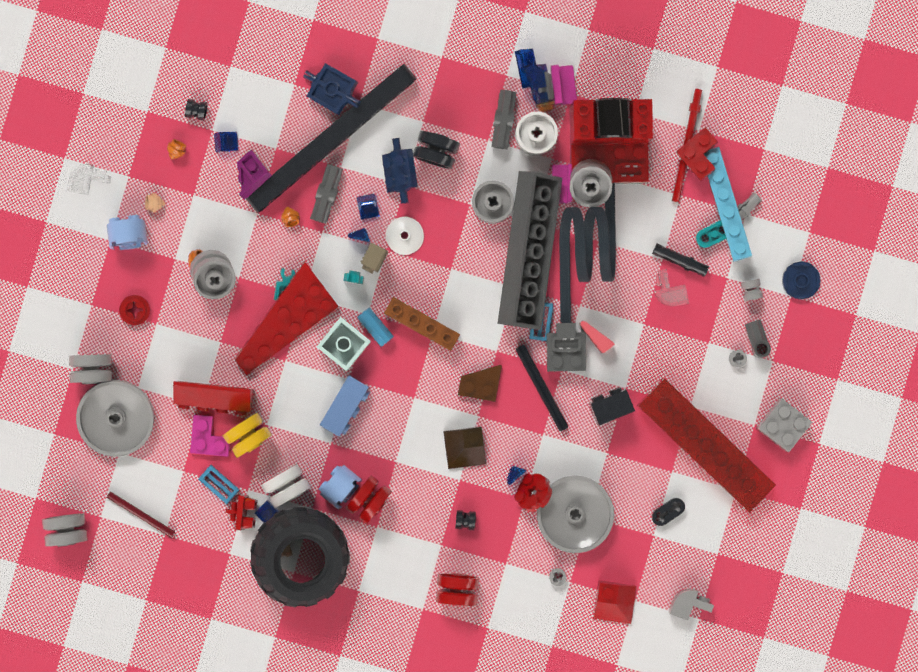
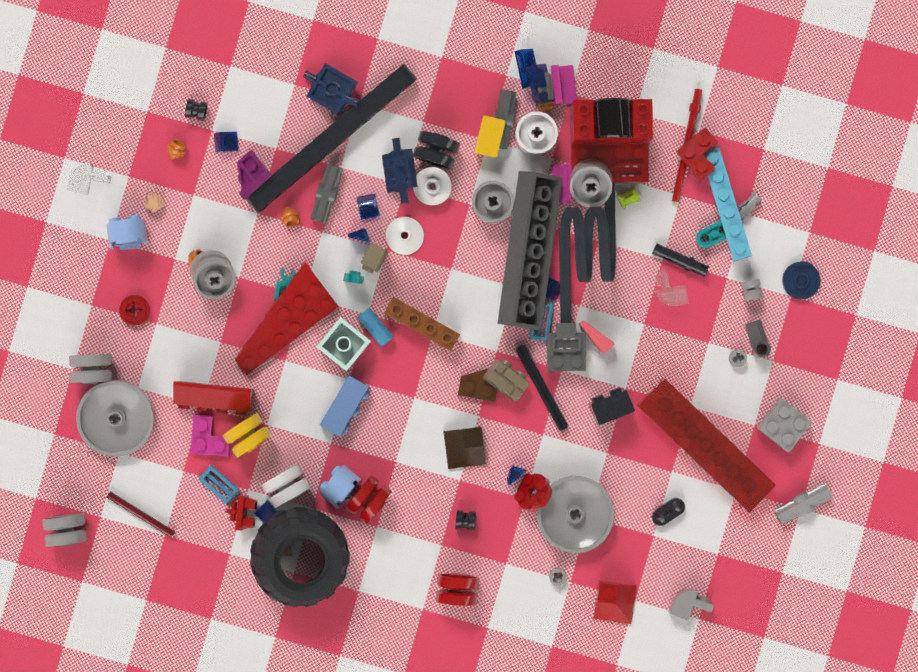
(440, 179): none -> white dish
(489, 136): none -> yellow panel
(506, 380): none -> dark tan brick
(553, 289): none -> clear blue slope
(628, 197): none -> lime bush
(803, 504): none -> light grey piece

